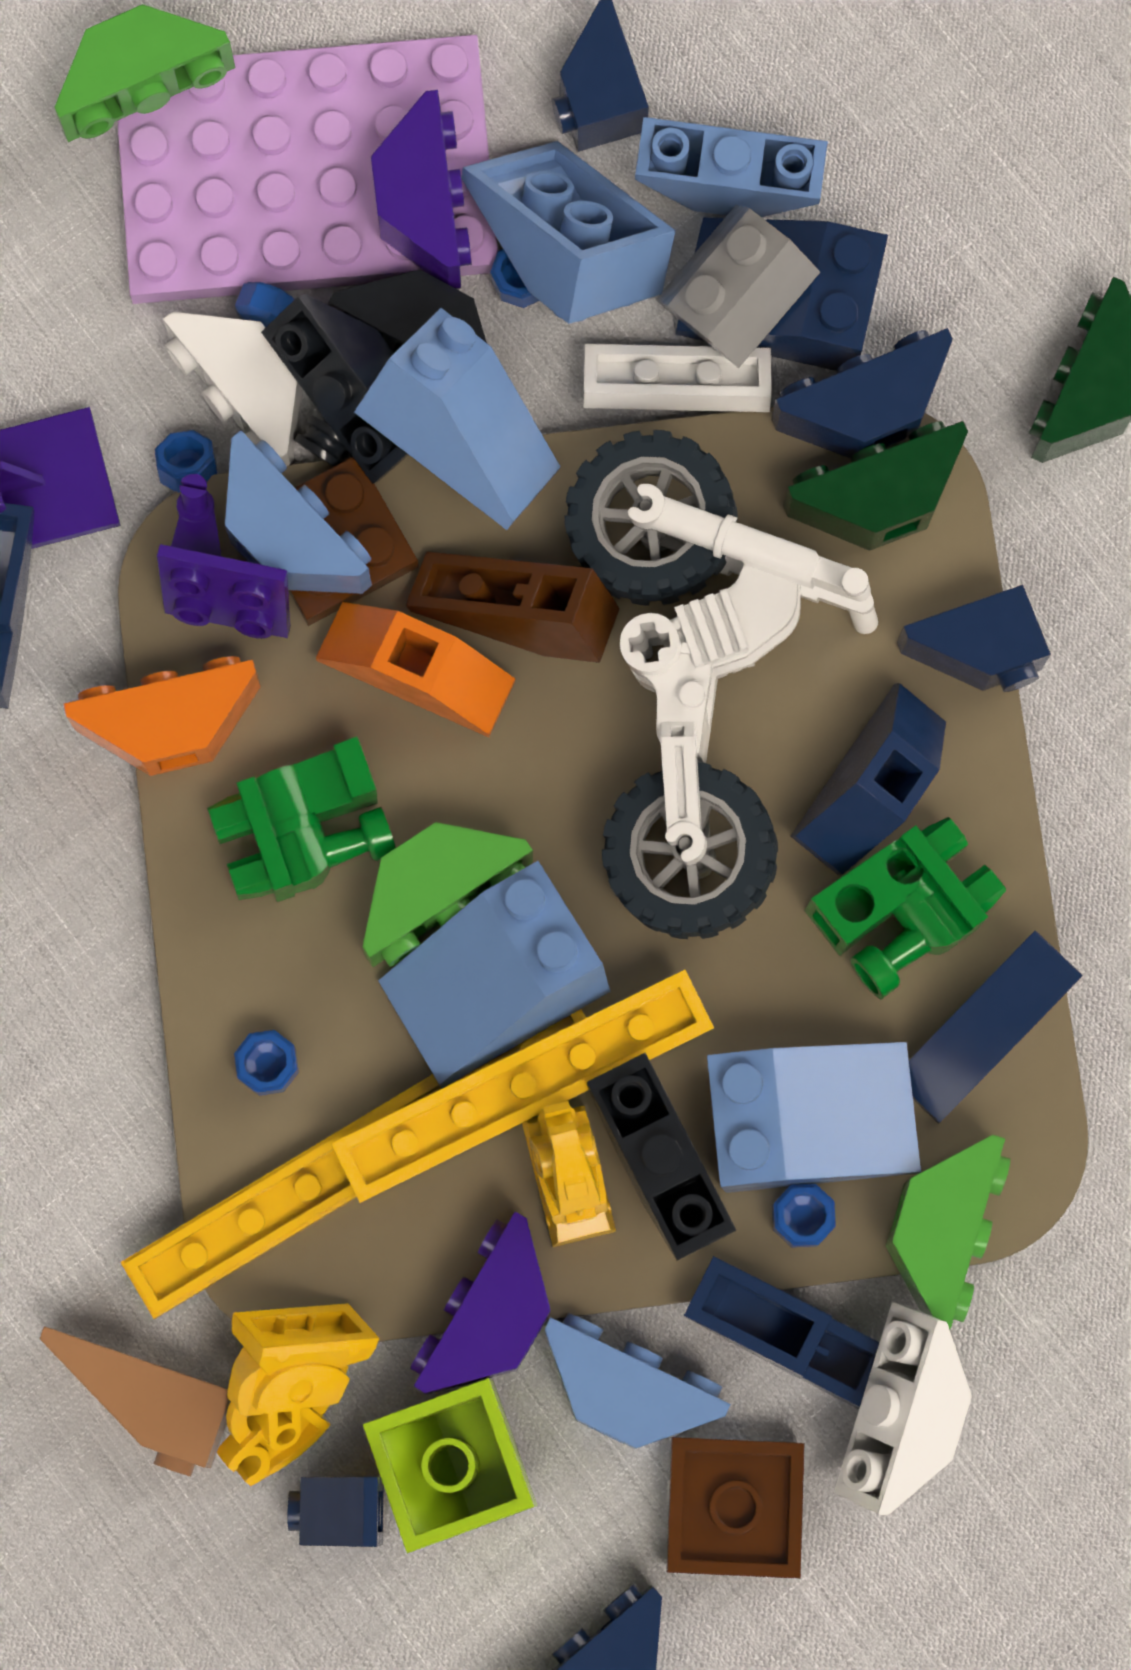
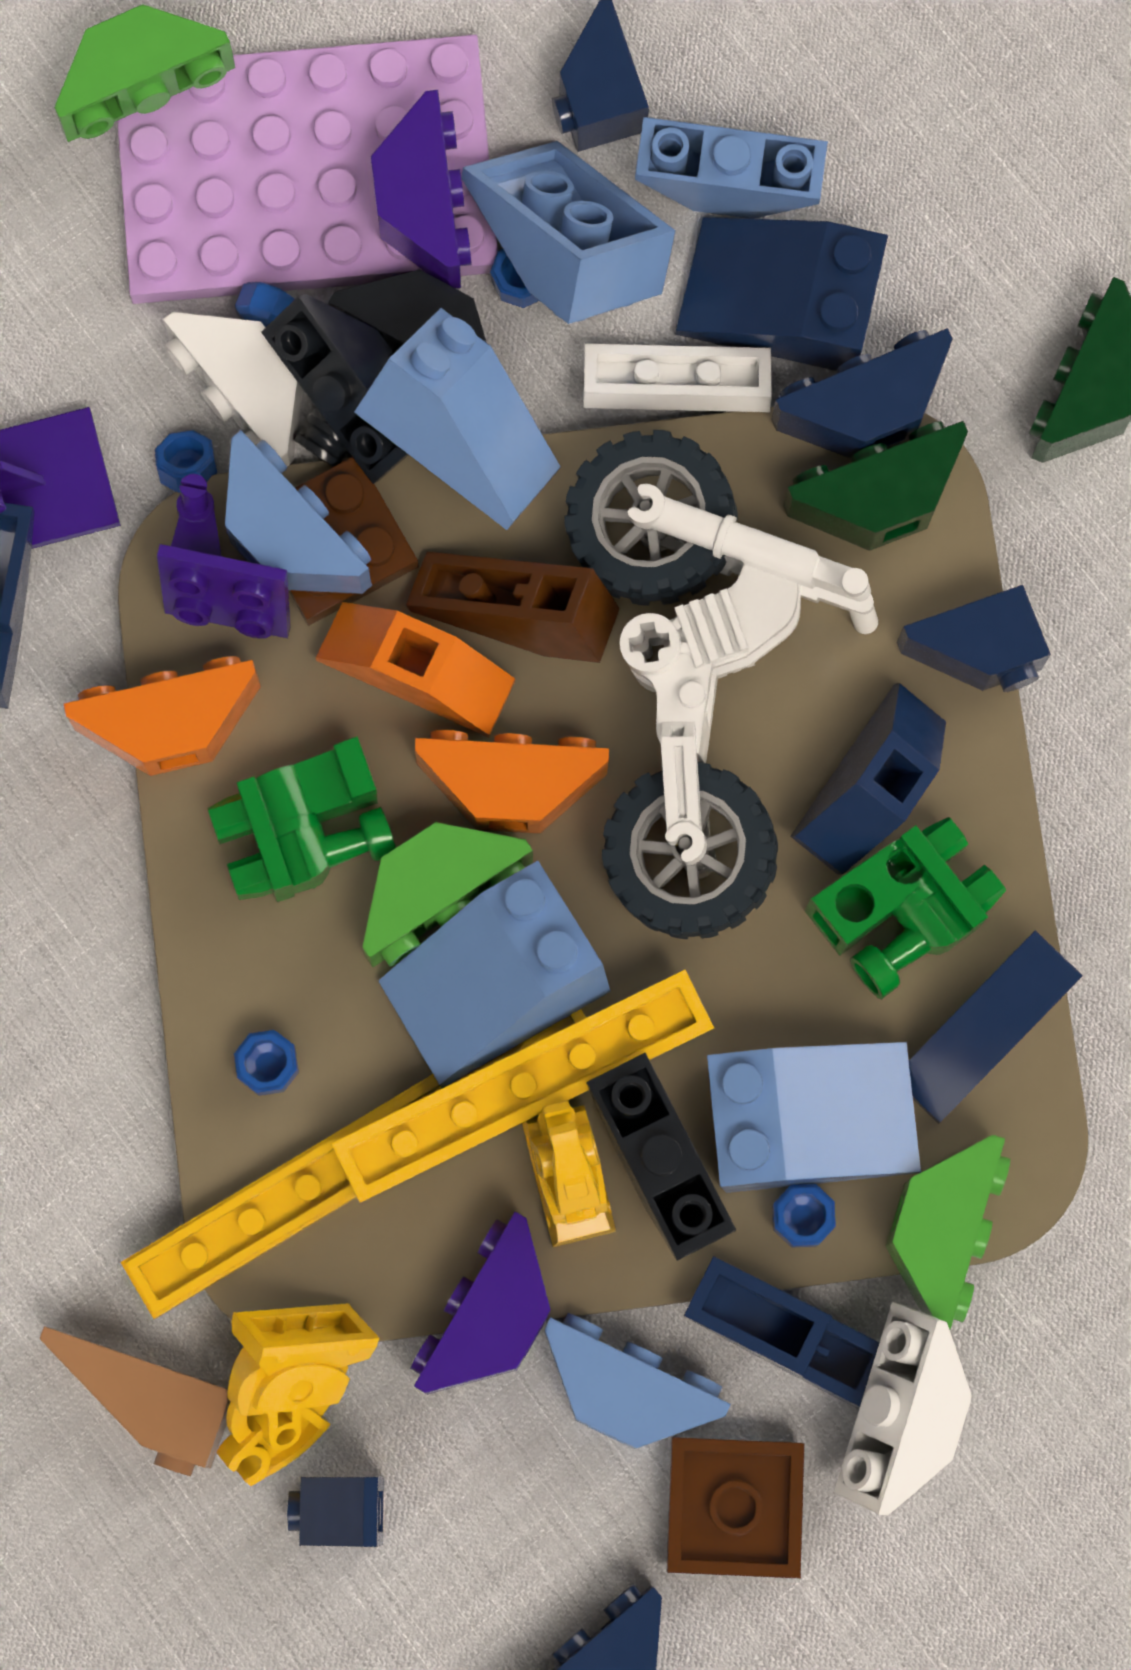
(450, 1465): lime slope -> none
(510, 780): none -> orange slope
(739, 284): light grey slope -> none

